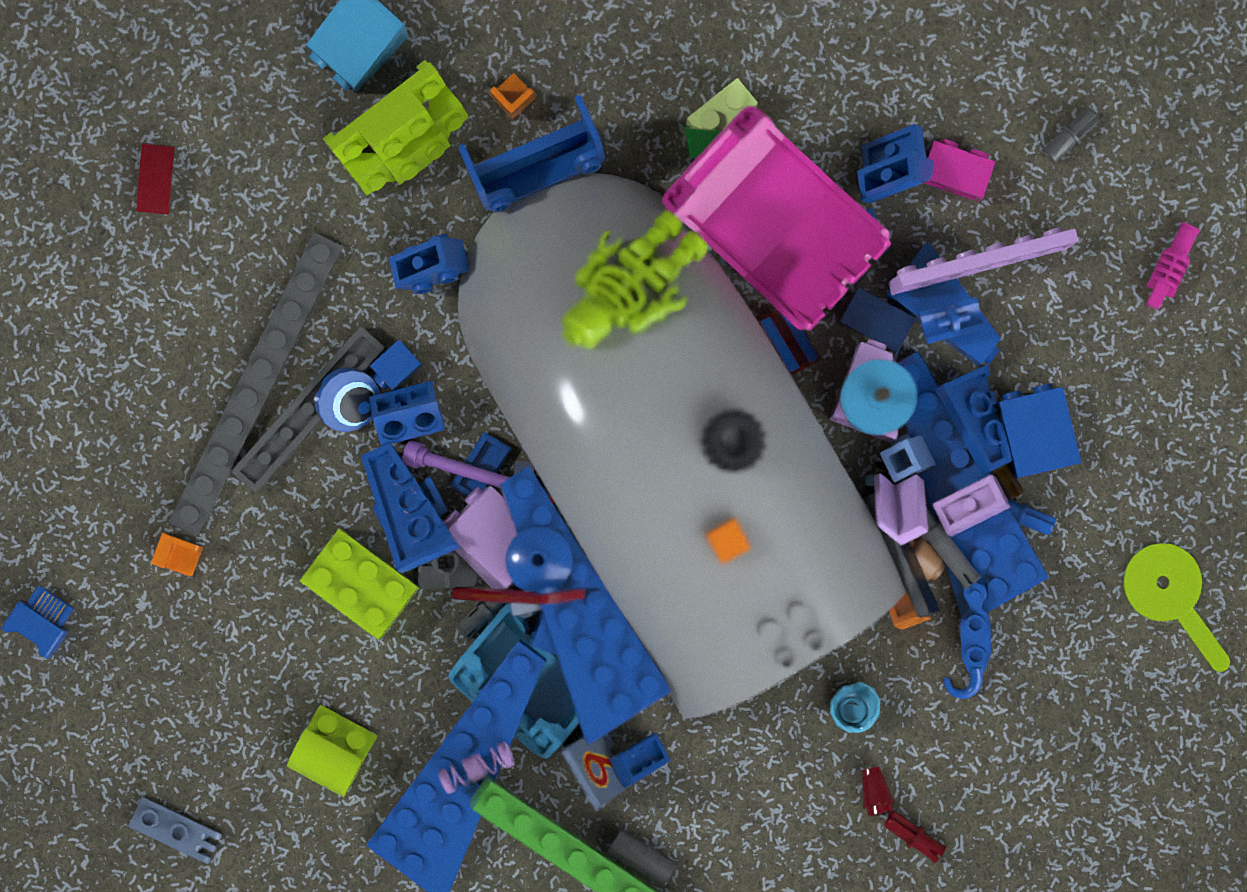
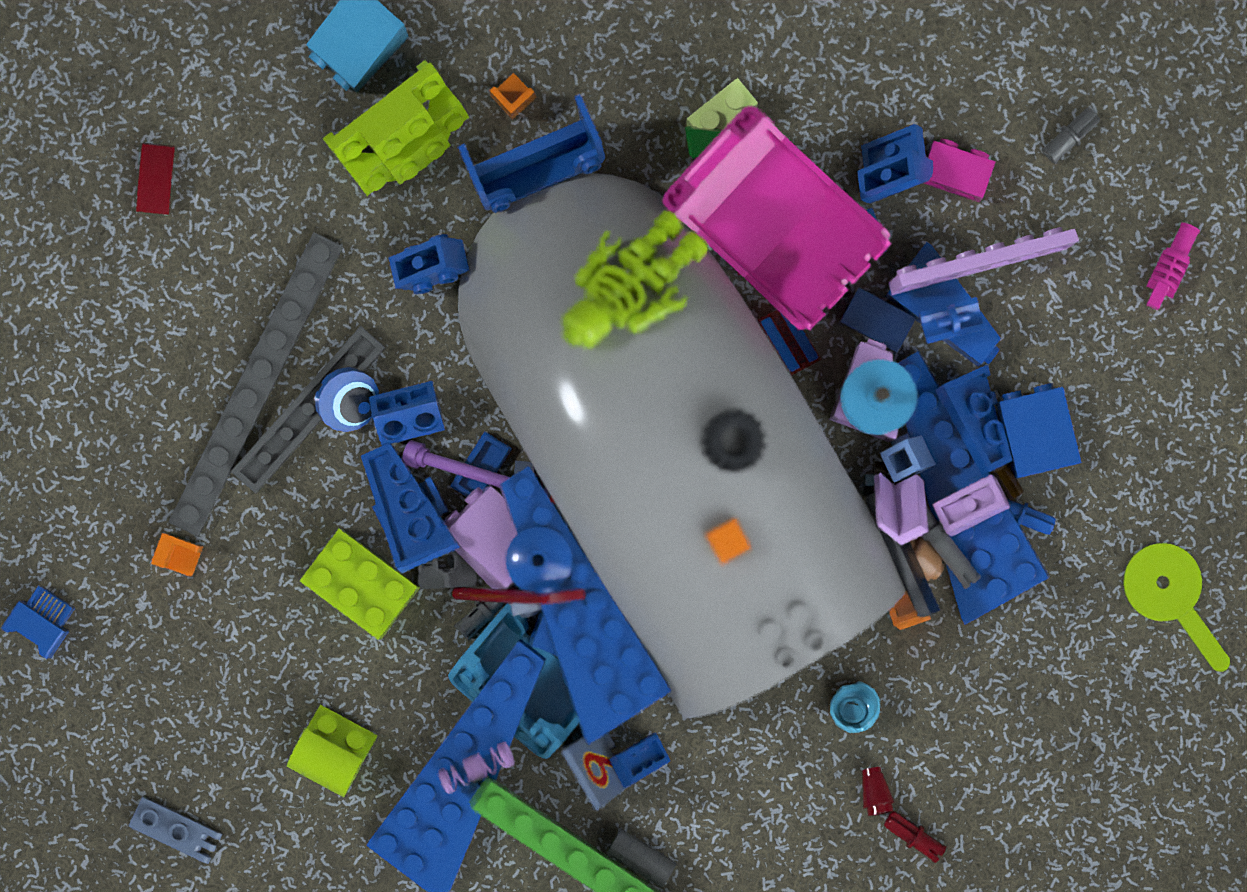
(395, 367): blue brick -> none
(974, 641): blue piece -> none

